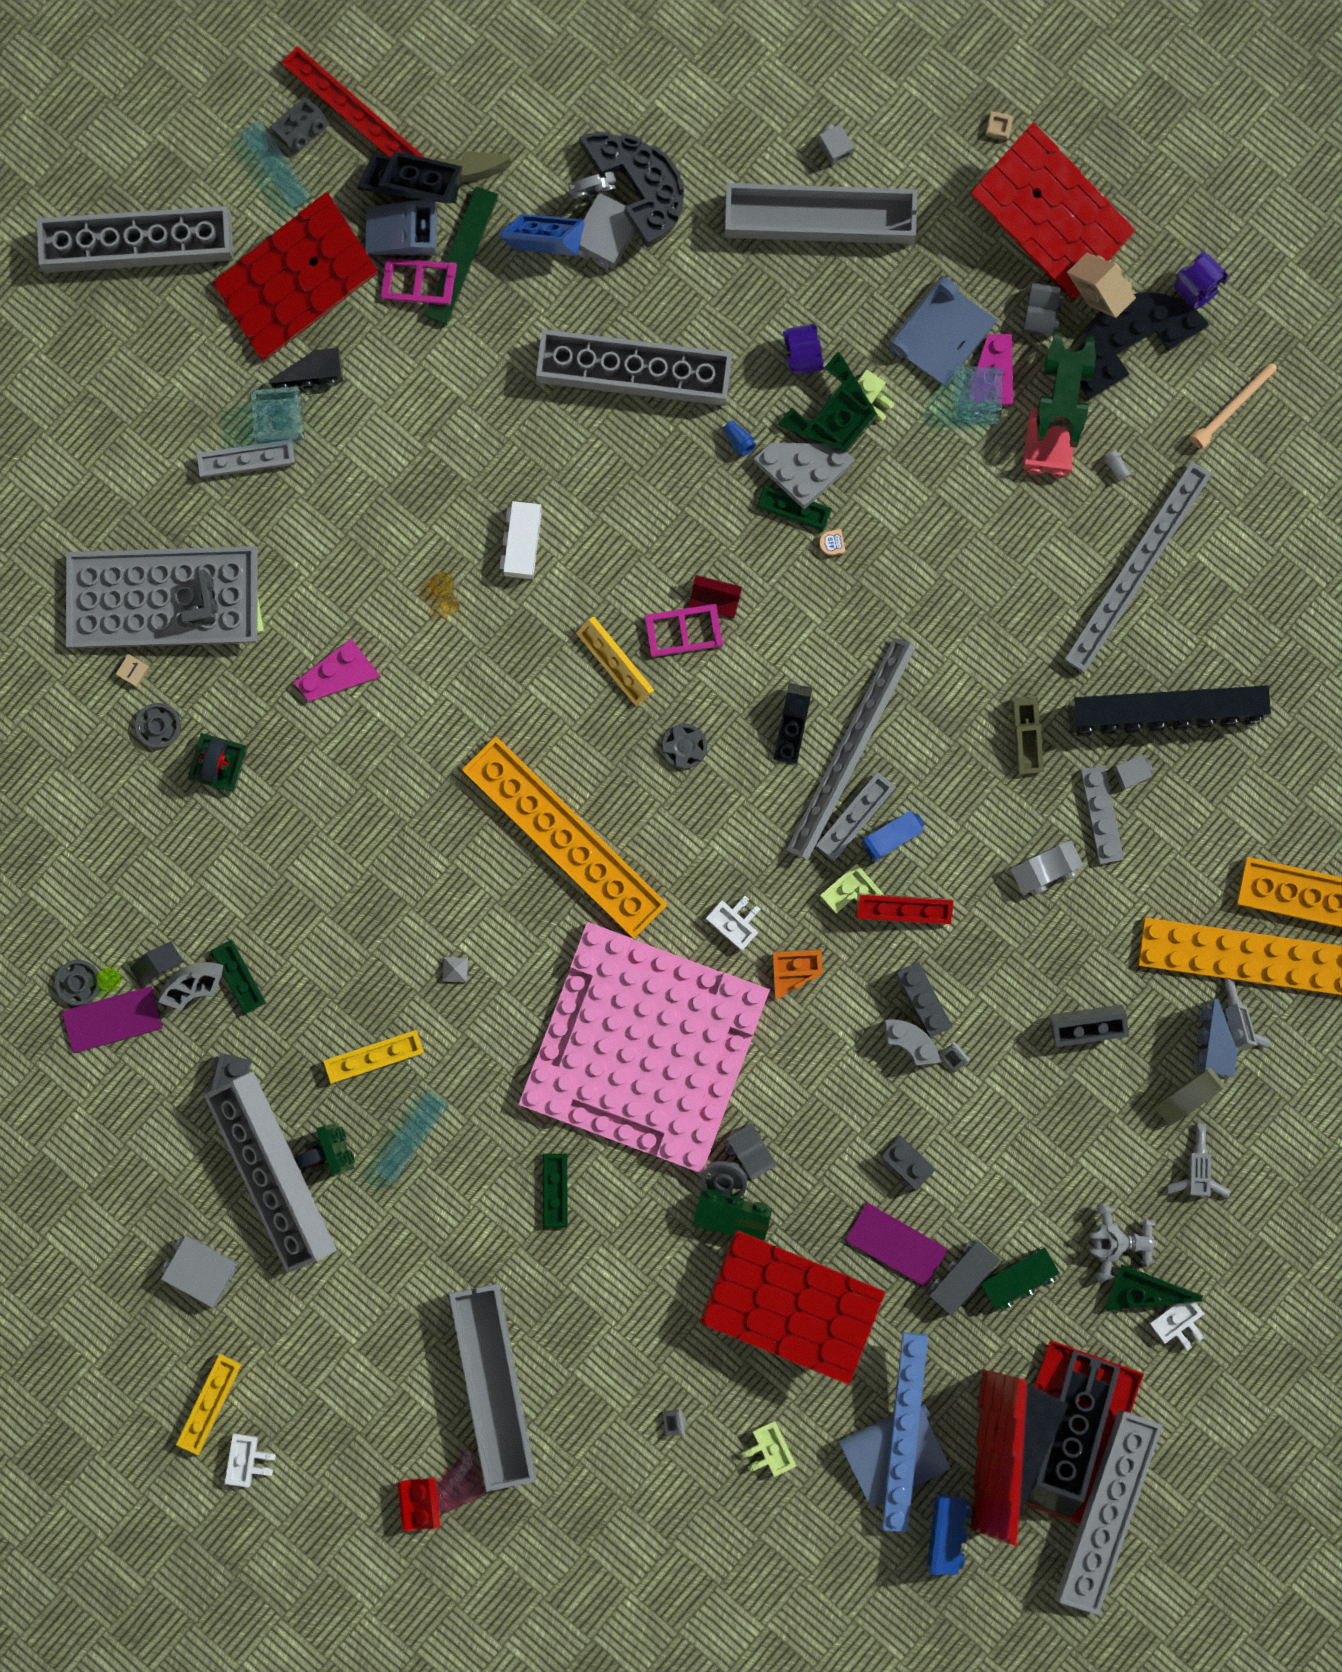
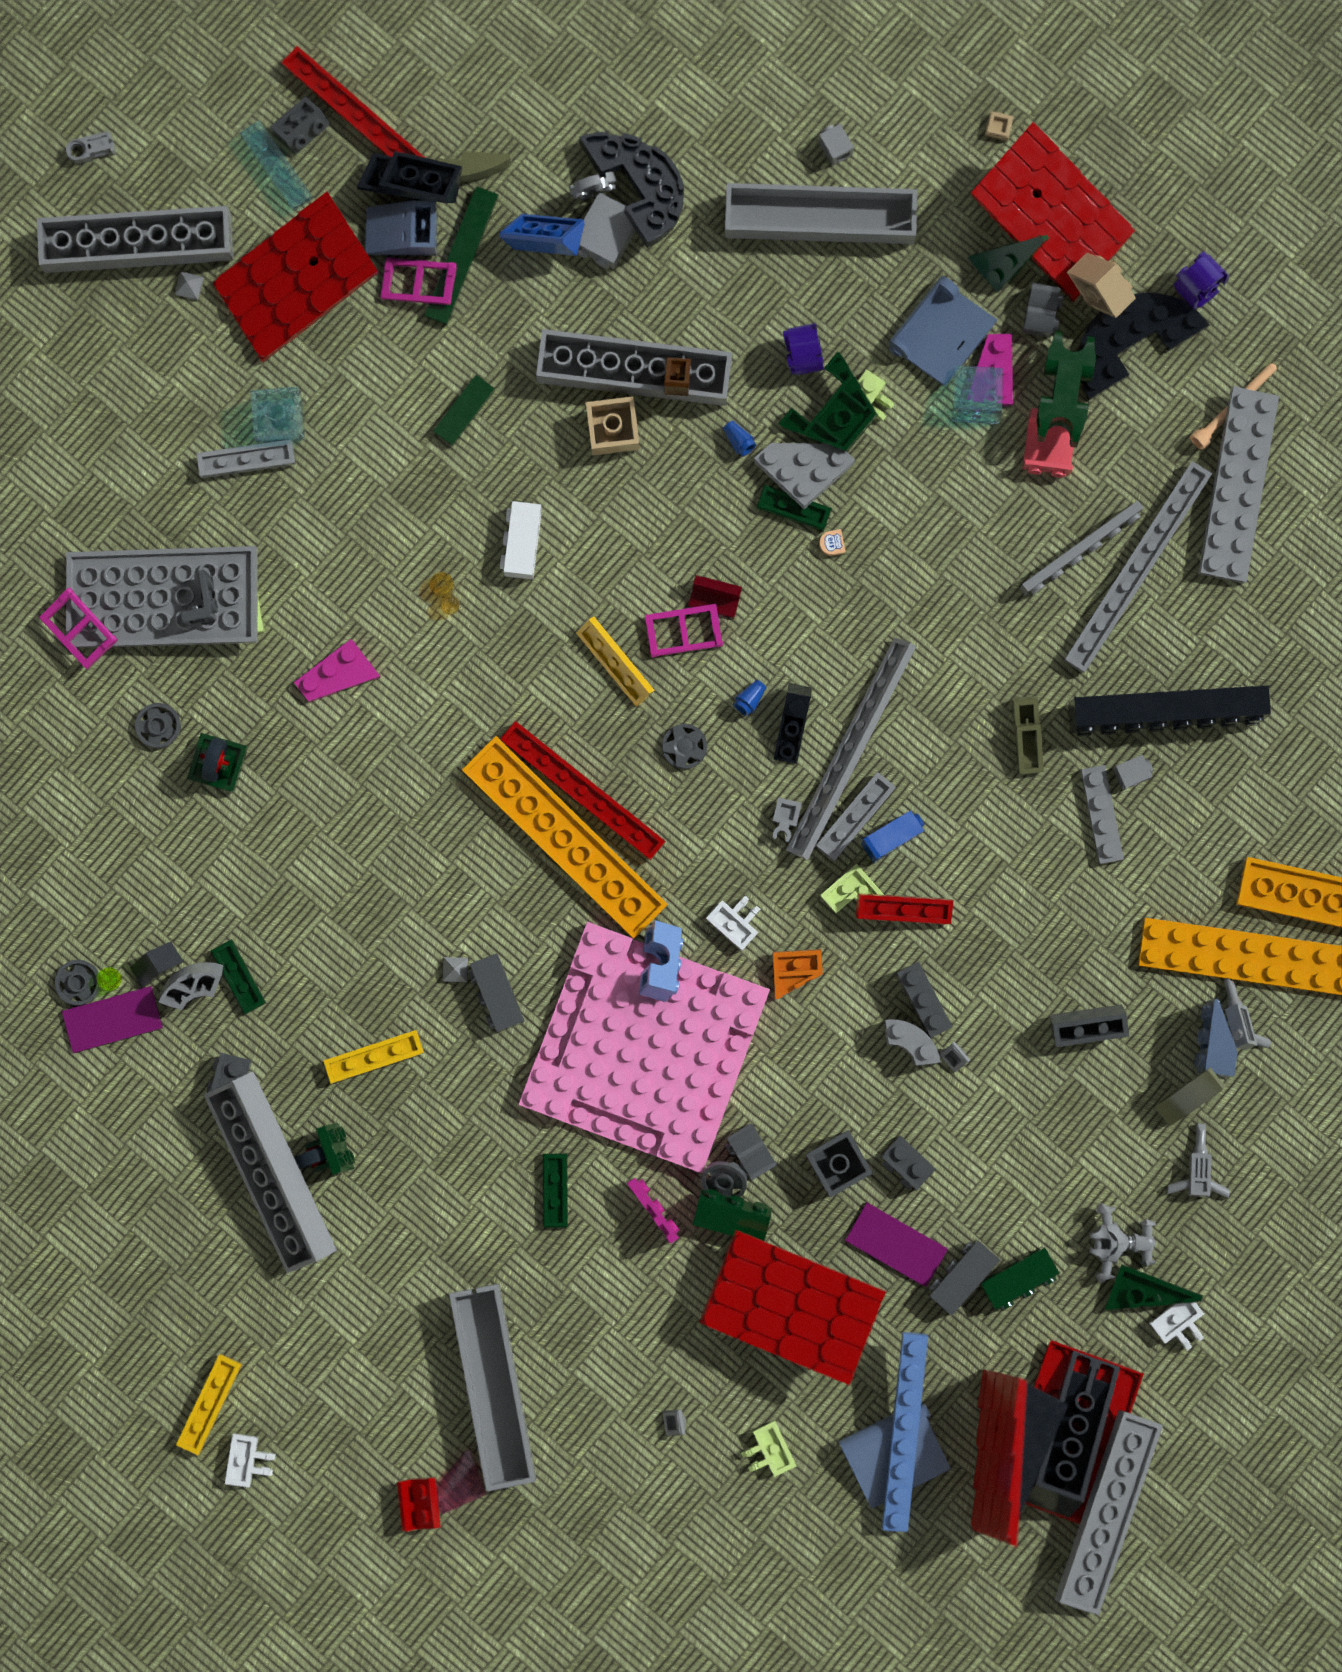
(90, 617): none -> dark pink window
(93, 145): none -> light grey piece
(132, 670): tan tile -> none
(189, 285): none -> light grey slope
(199, 1270): light grey brick -> none
(316, 368): black slope -> none
(411, 1136): clear light blue plate -> none
(464, 410): none -> dark green tile
(496, 993): none -> dark grey brick
(583, 790): none -> red plate
(612, 426): none -> tan brick
(655, 1209): none -> dark pink wing
(665, 944): none -> medium blue arch
(677, 377): none -> reddish brown slope
(749, 698): none -> blue cone
(786, 815): none -> light grey plate
(838, 1163): none -> dark grey brick
(948, 1534): blue slope -> none
(1003, 263): none -> dark green wing
(1046, 868): light grey brick -> none
(1090, 543): none -> light grey plate
(1117, 465): light grey pin -> none
(1238, 484): none -> light grey plate

